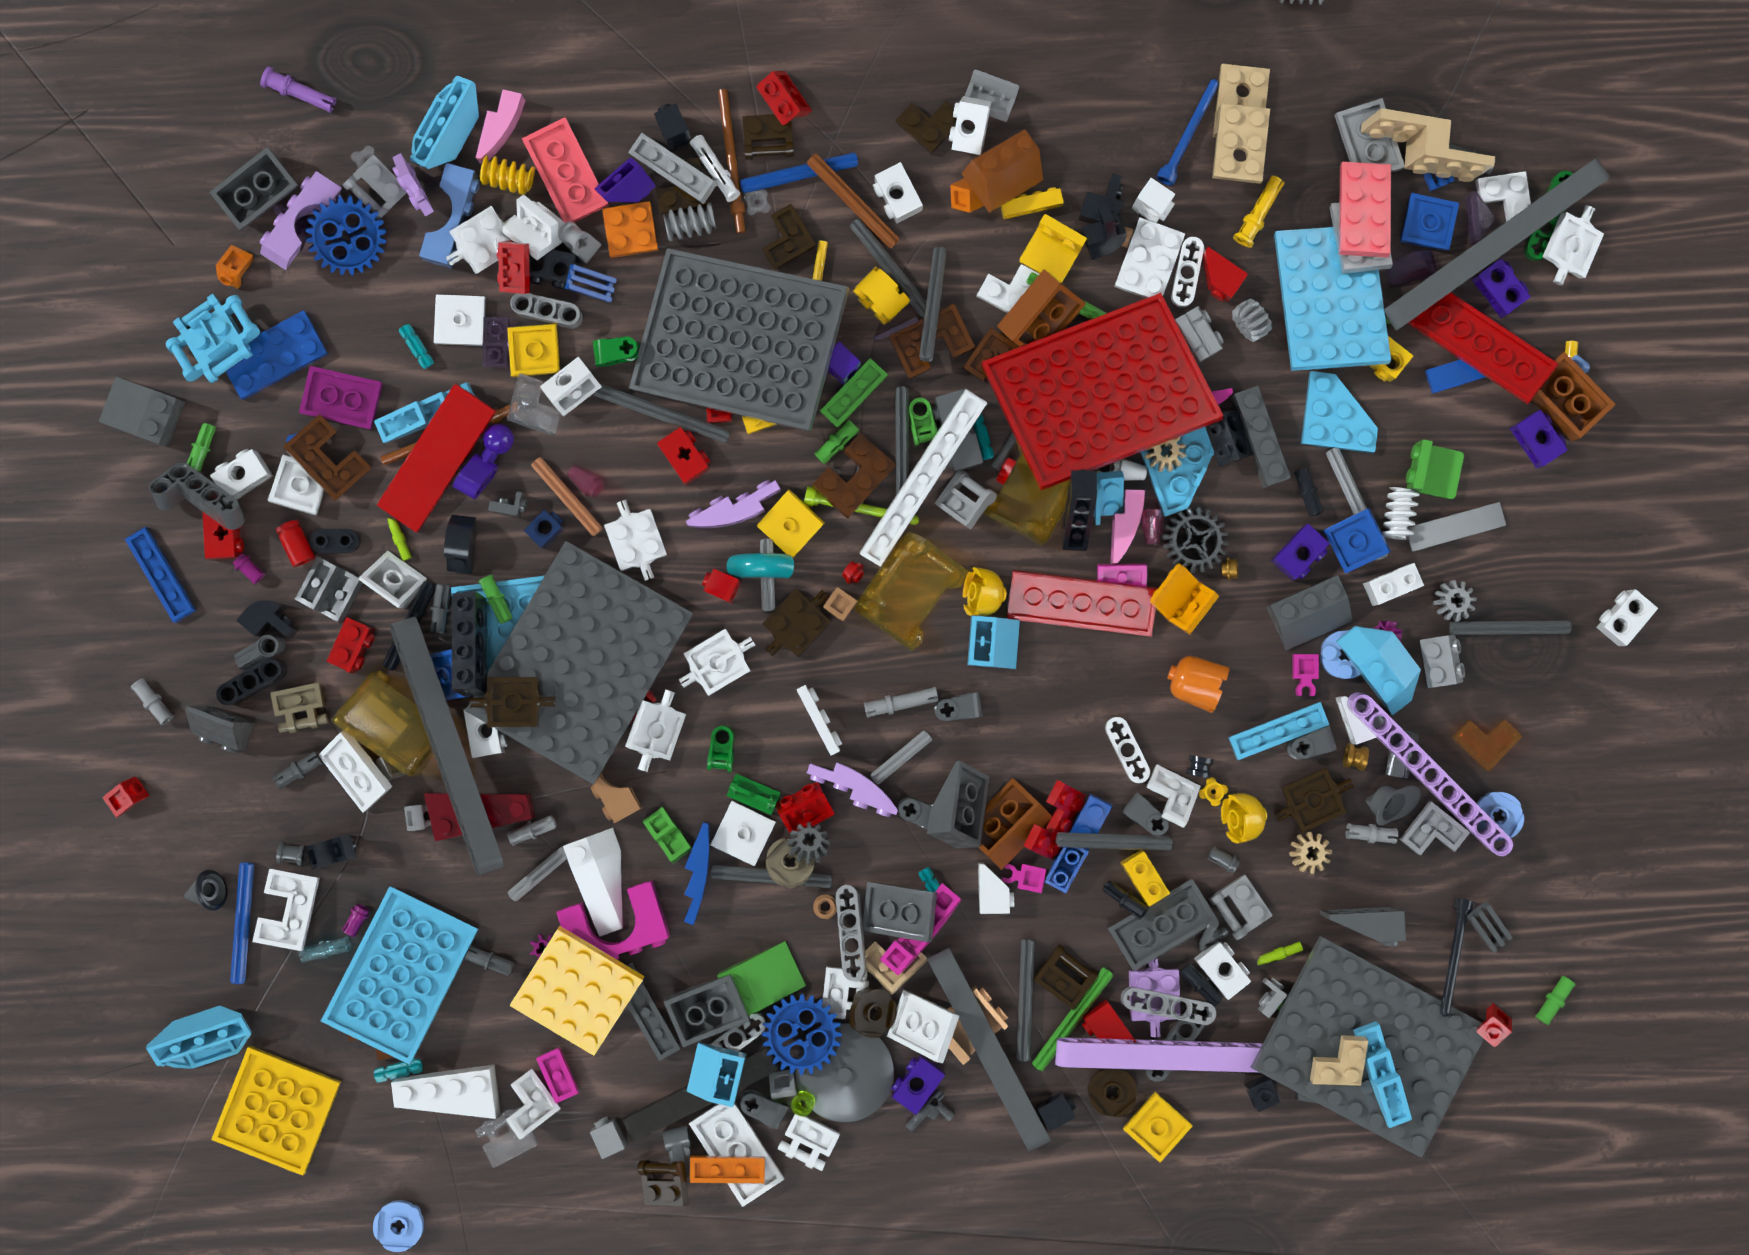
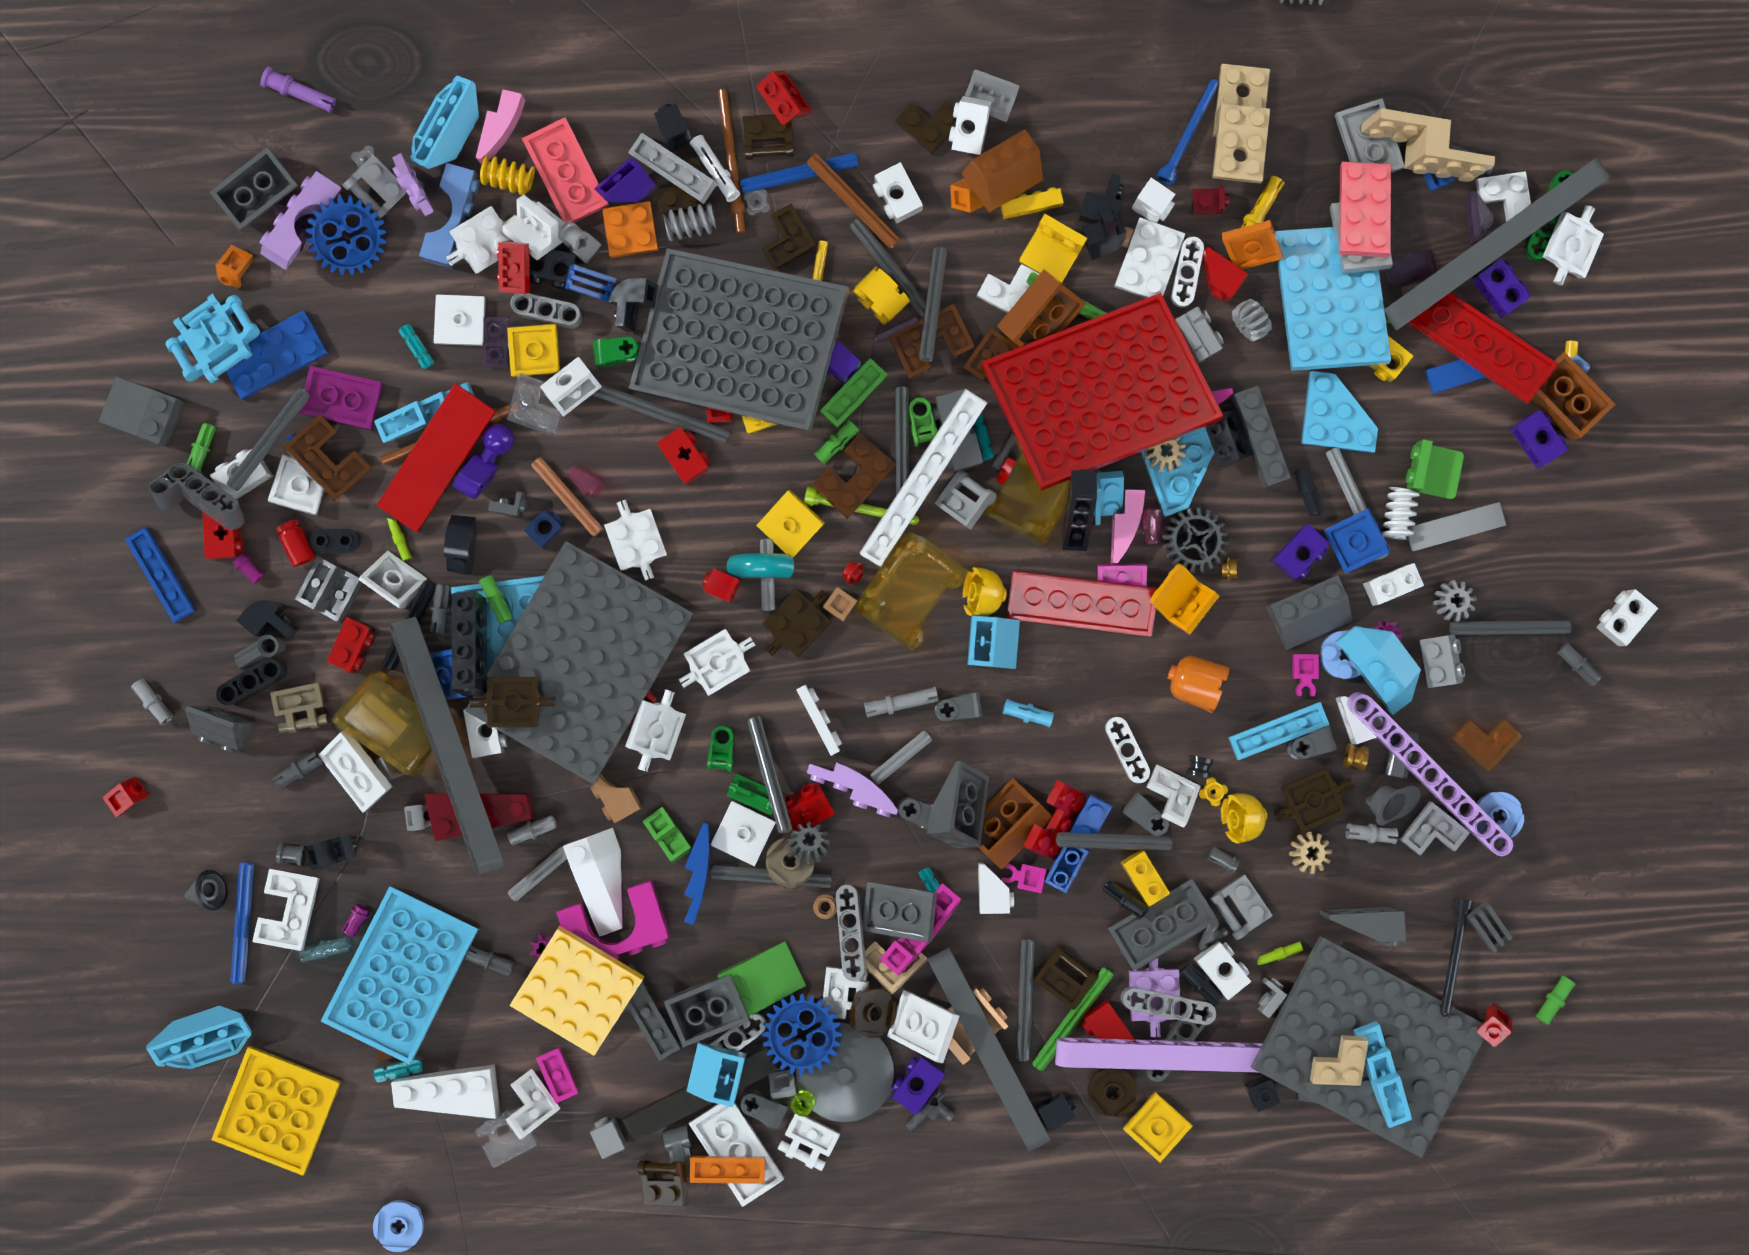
(268, 439): none -> dark grey axle
(630, 296): none -> black brick
(724, 513): lavender slope -> none
(770, 774): none -> dark grey axle
(1028, 713): none -> medium azure pin
(1130, 469): white cone -> none
(1209, 201): none -> dark red bracket
(1252, 245): none -> orange plate
(1429, 222): blue plate -> none
(1579, 664): none -> dark grey axle

